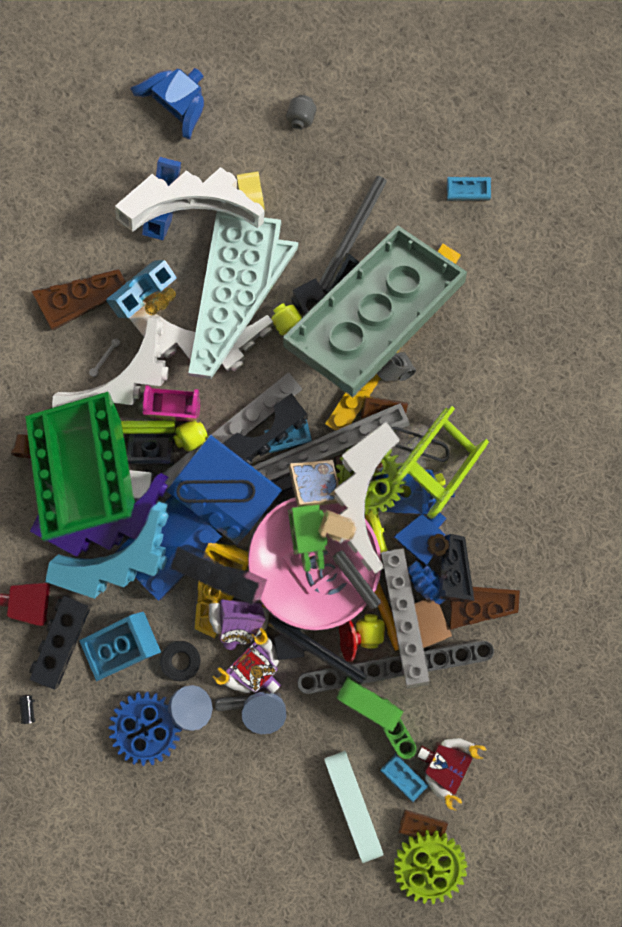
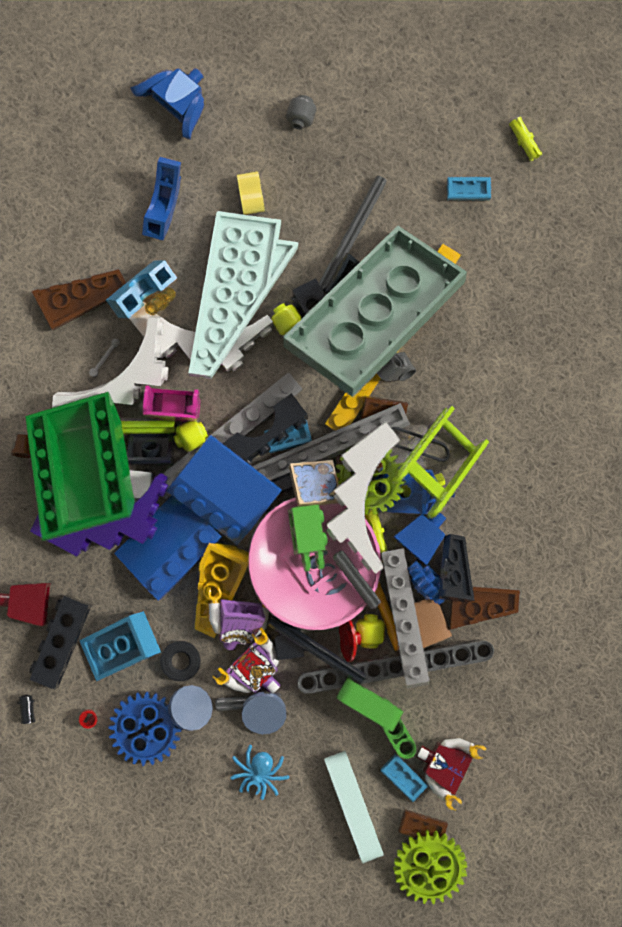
(91, 721): none -> red hinge
(92, 575): medium azure arch -> none
(214, 500): black piece -> none
(217, 193): white arch -> none
(235, 582): black arch -> none
(259, 772): none -> dark azure animal
(337, 526): tan brick -> none
(438, 538): dark brown plate -> none
(525, 139): none -> neon yellow pin

